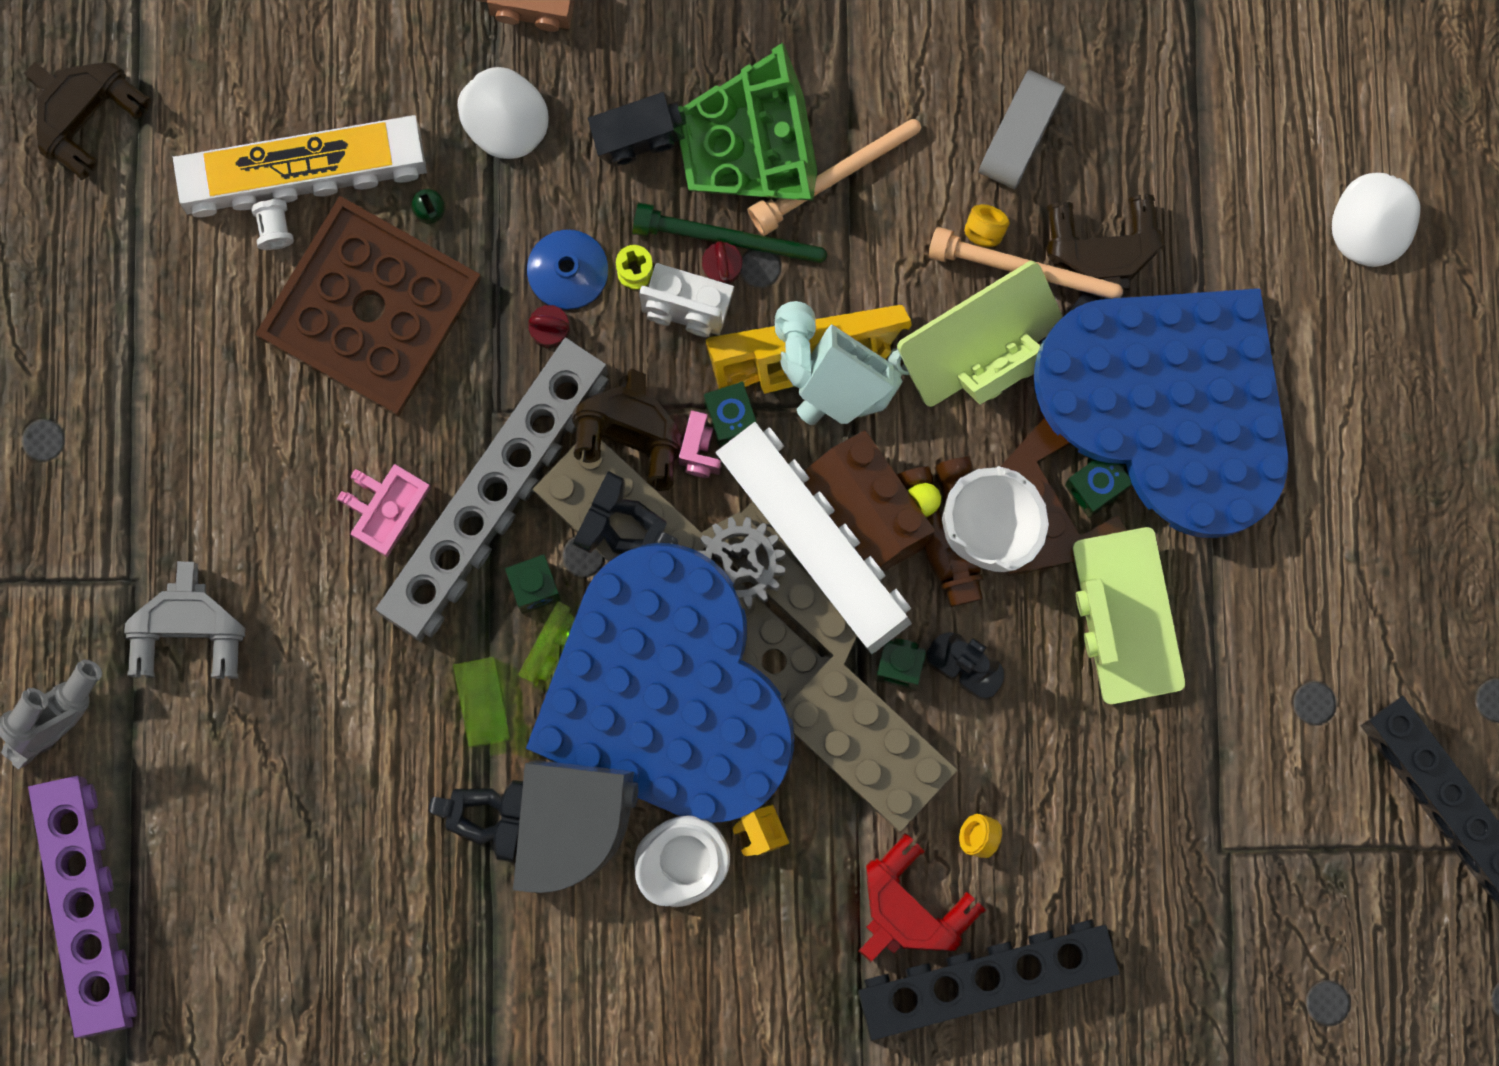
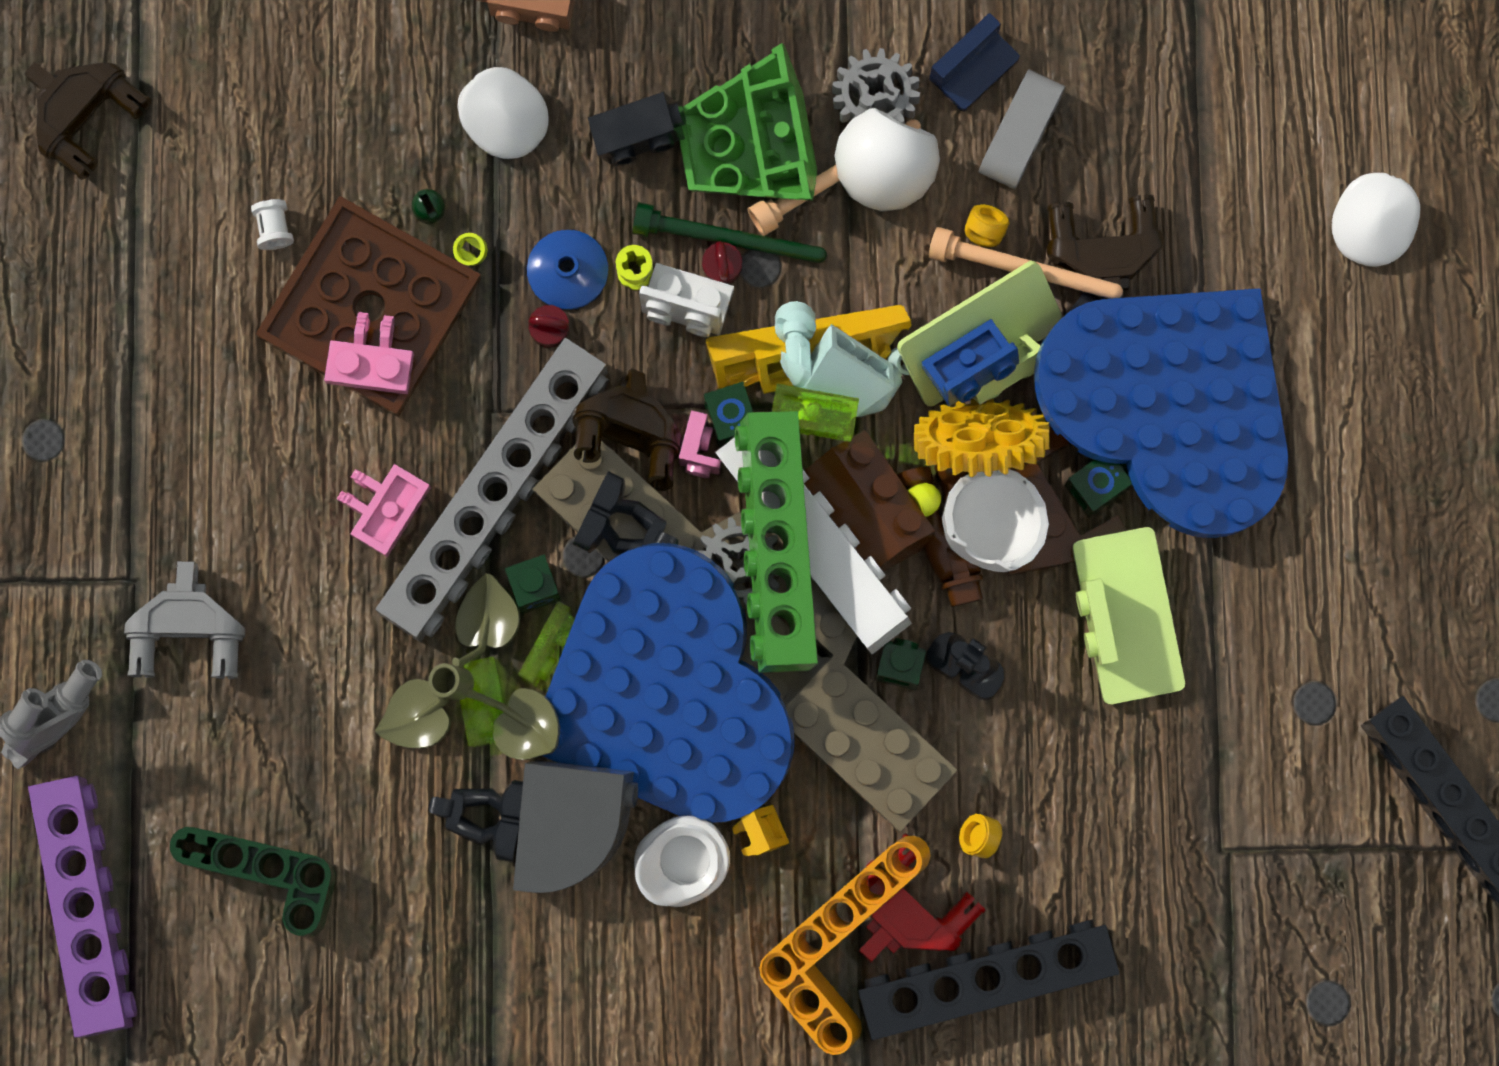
(252, 869): none -> dark green beam
(300, 166): brick -> none
(368, 365): none -> bright pink hinge
(416, 709): none -> olive plant
(466, 257): none -> neon yellow hinge
(781, 436): none -> bright green brick
(818, 411): none -> clear neon green hinge
(832, 931): none -> light orange beam
(874, 75): none -> light grey gear
(885, 161): none -> white cylinder
(971, 362): none -> blue bracket
(974, 64): none -> dark blue panel
(981, 437): none -> yellow gear

